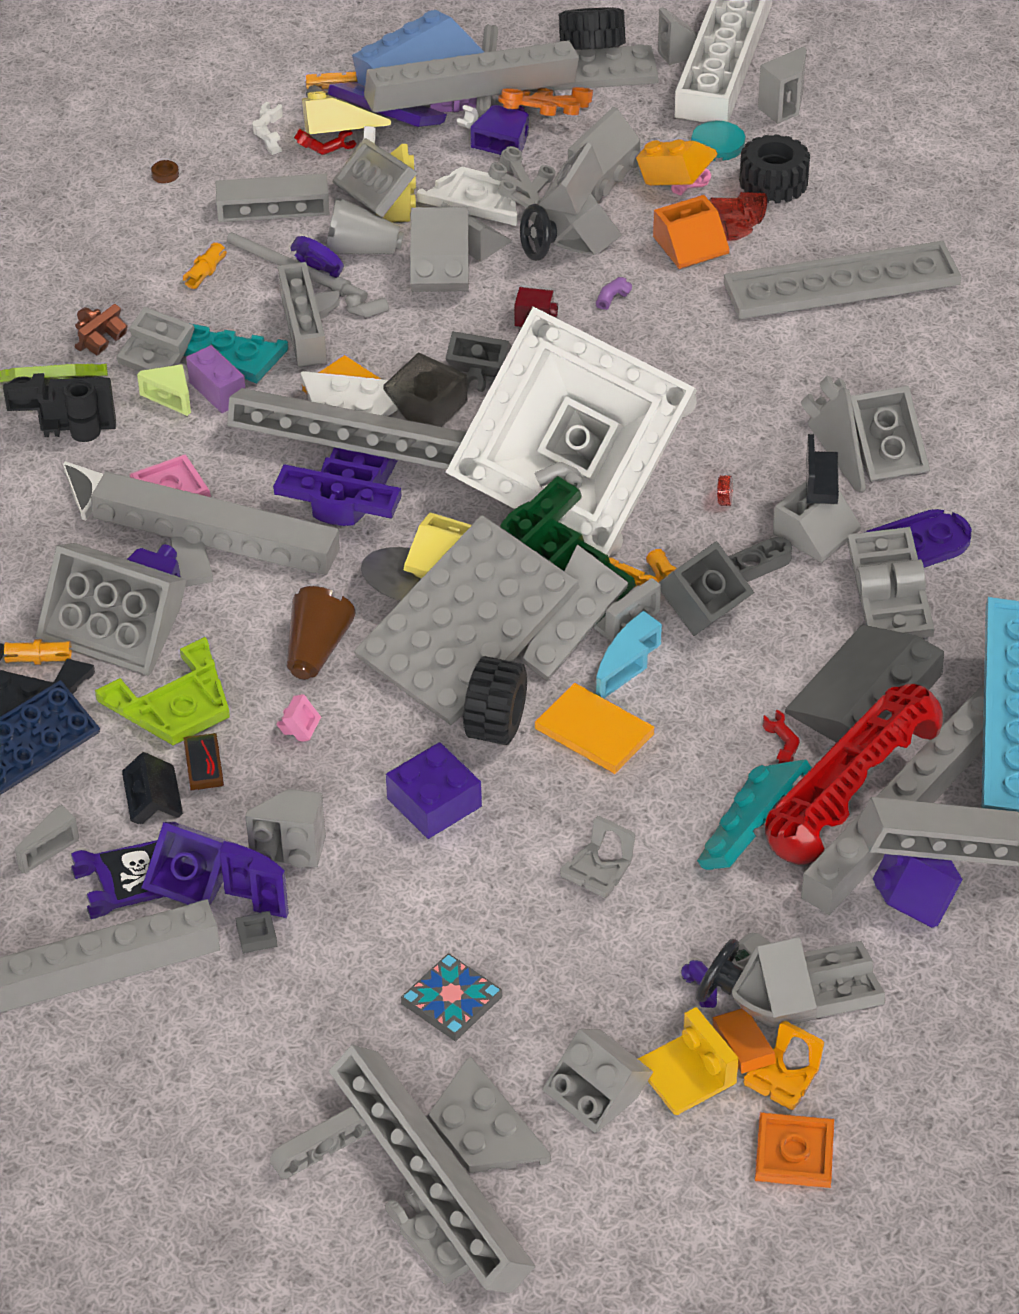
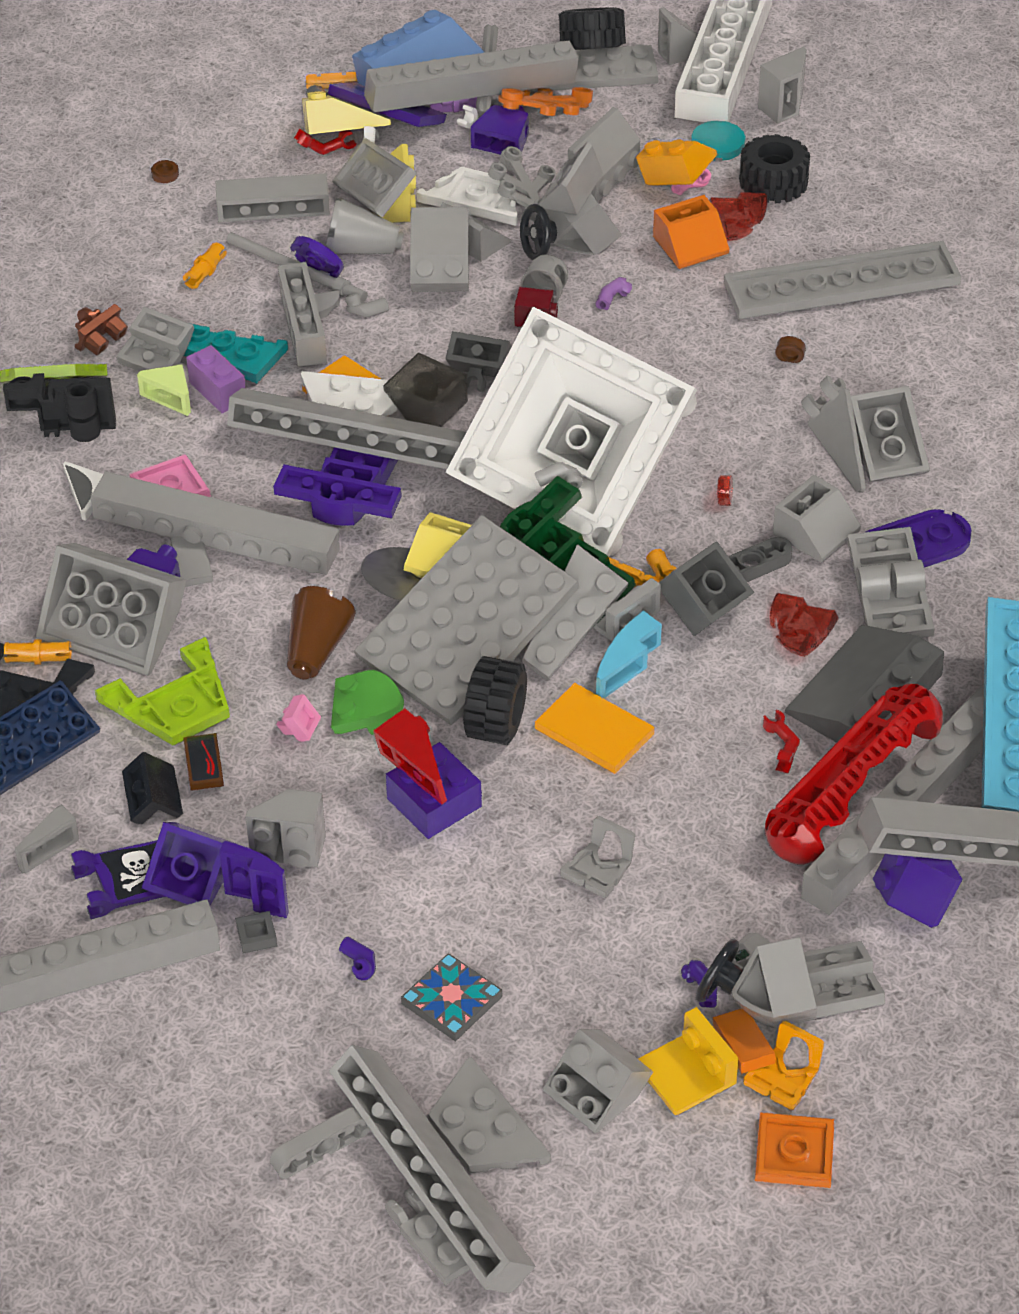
(261, 130): white piece -> none
(363, 958): none -> dark purple arm
(364, 701): none -> bright green slope
(407, 746): none -> red slope
(546, 272): none -> light grey helmet
(750, 811): teal wing -> none
(790, 349): none -> reddish brown tile
(800, 625): none -> clear red brick
(821, 475): black panel -> none

